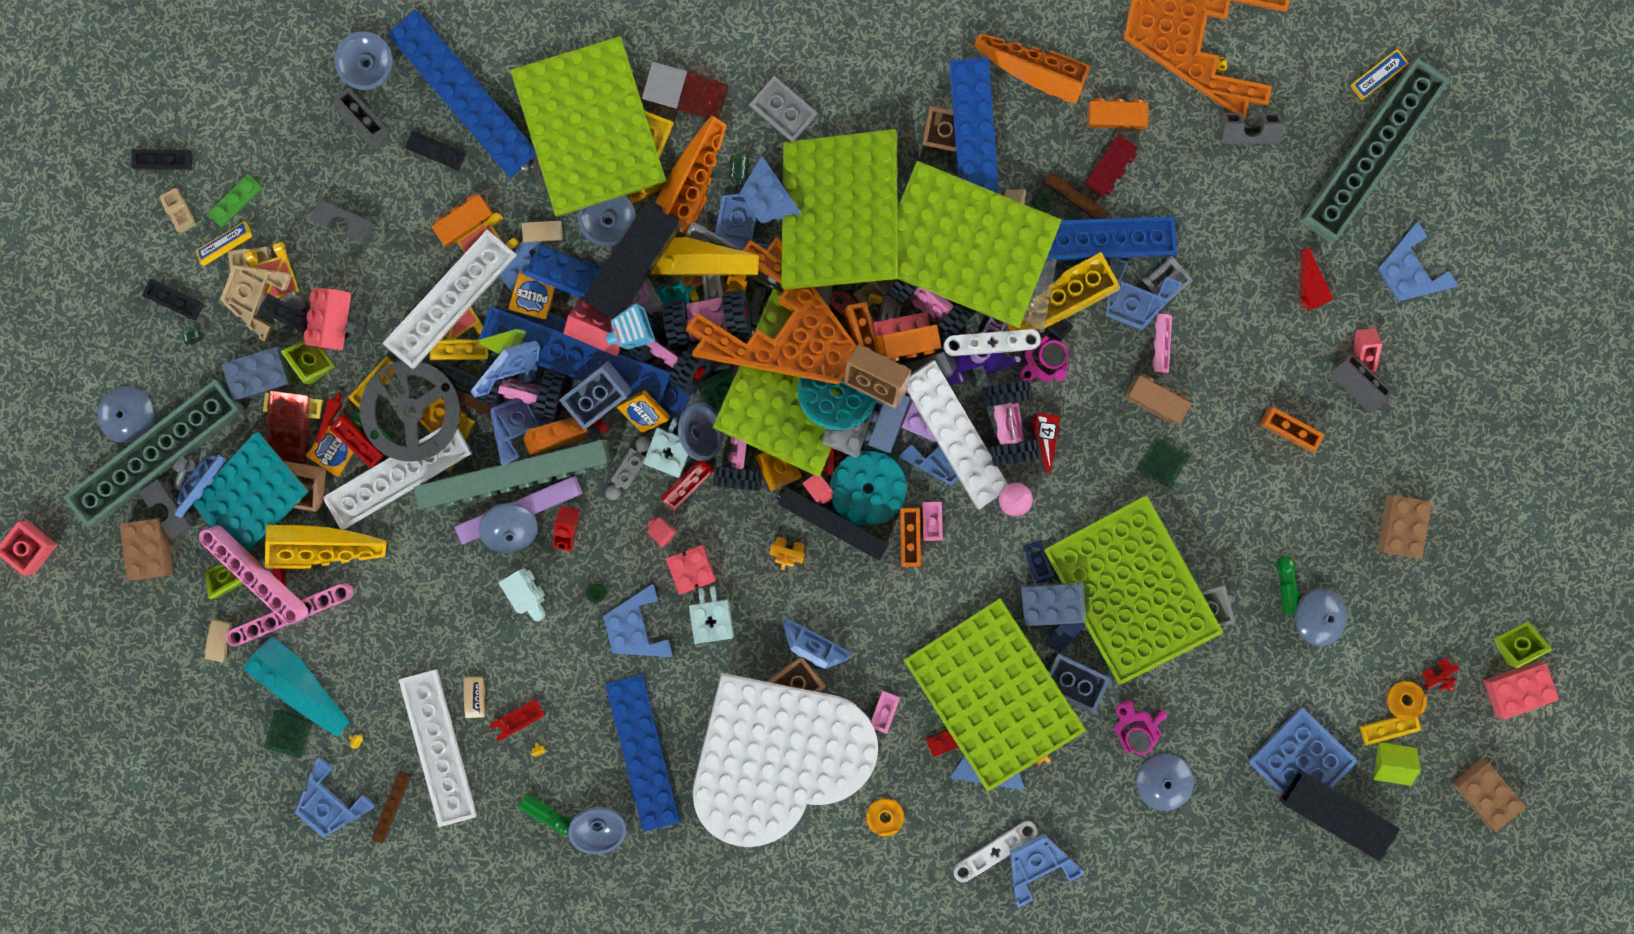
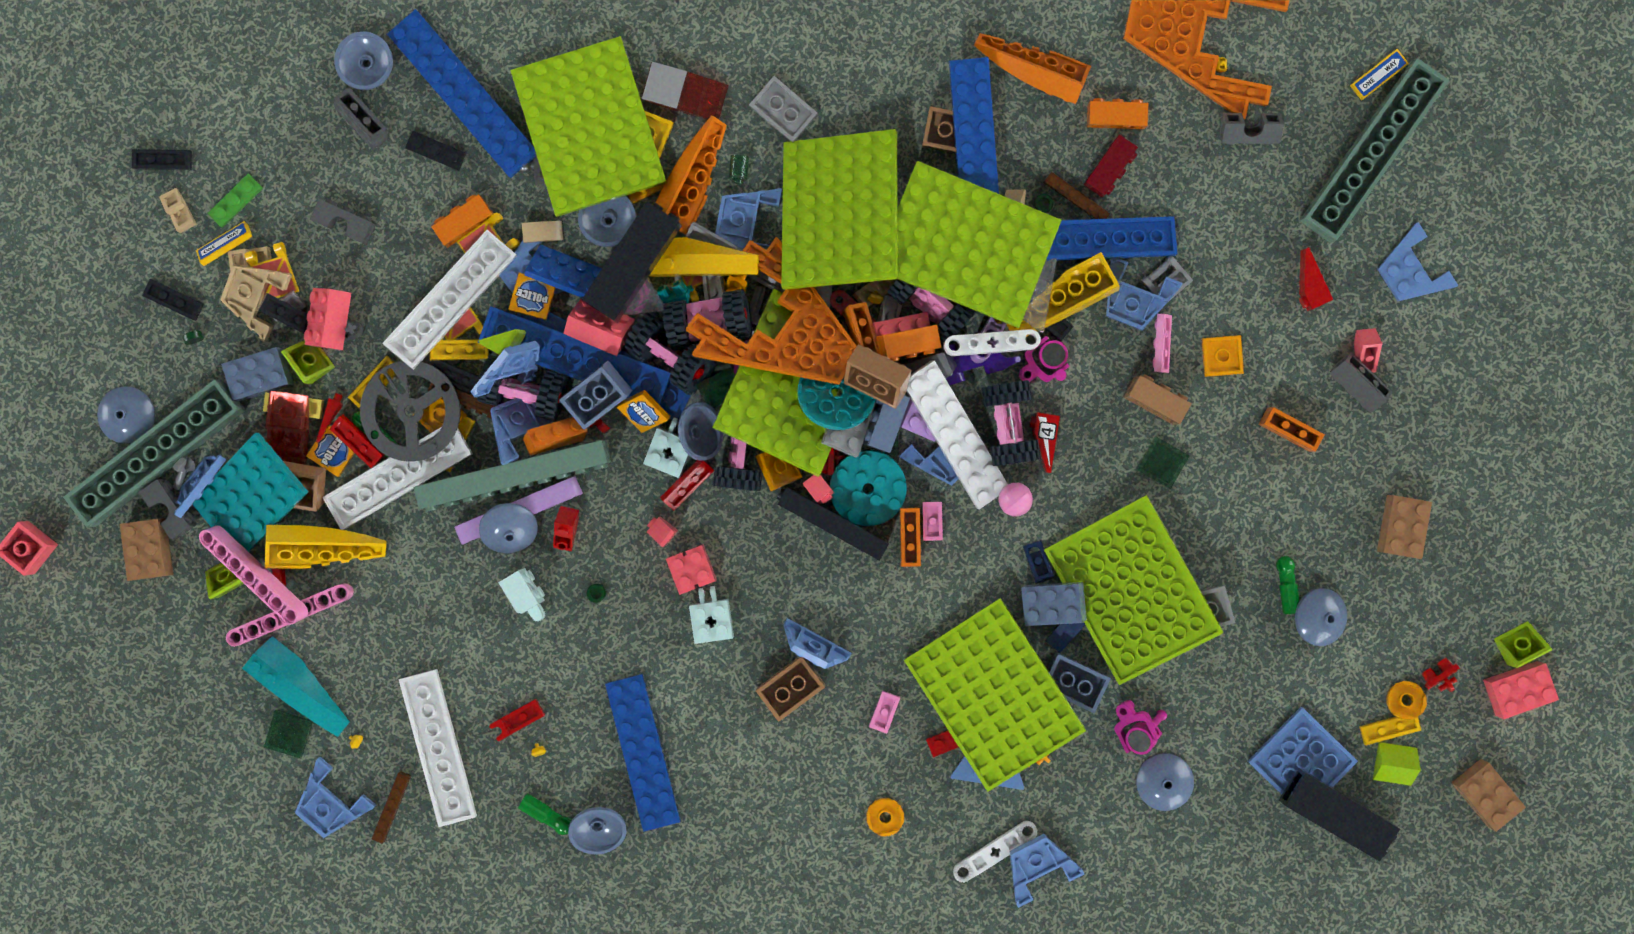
(216, 641): tan slope -> none
(474, 697): tan slope -> none
(627, 468): light grey plate -> none
(627, 628): medium blue wing -> none
(631, 328): medium azure torso -> none
(767, 195): medium blue wing -> none
(774, 754): white plate -> none
(787, 556): light orange hips -> none
(1222, 356): none -> light orange tile

